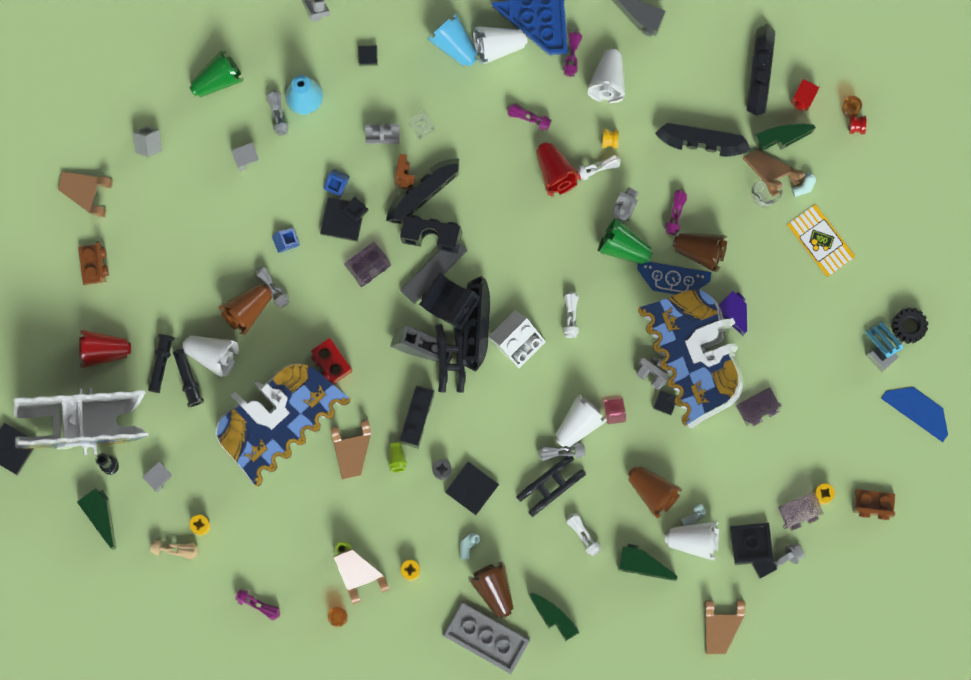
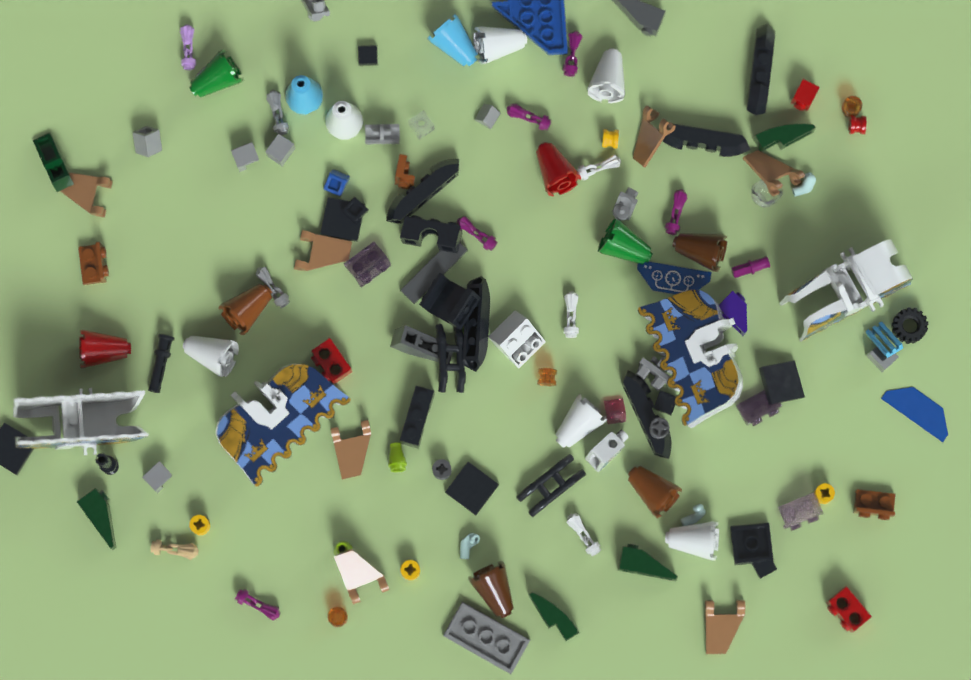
(53, 162): none -> dark green slope
(187, 36): none -> lavender piece
(189, 386): black pin -> none
(280, 150): none -> light grey panel
(285, 240): blue slope -> none
(324, 251): none -> medium nougat flag
(344, 120): none -> white cone
(469, 227): none -> magenta piece
(487, 115): none -> light grey slope
(547, 377): none -> clear orange wheel
(548, 452): light grey piece -> none
(606, 450): none -> white torso
(636, 391): none -> black brick
(650, 137): none -> medium nougat flag
(661, 426): none -> flat silver wheel
(750, 267): none -> magenta axle
(781, 382): none -> black tile
(793, 553): light grey piece -> none
(821, 240): sticker -> none
(852, 606): none -> red brick
(872, 271): none -> white animal

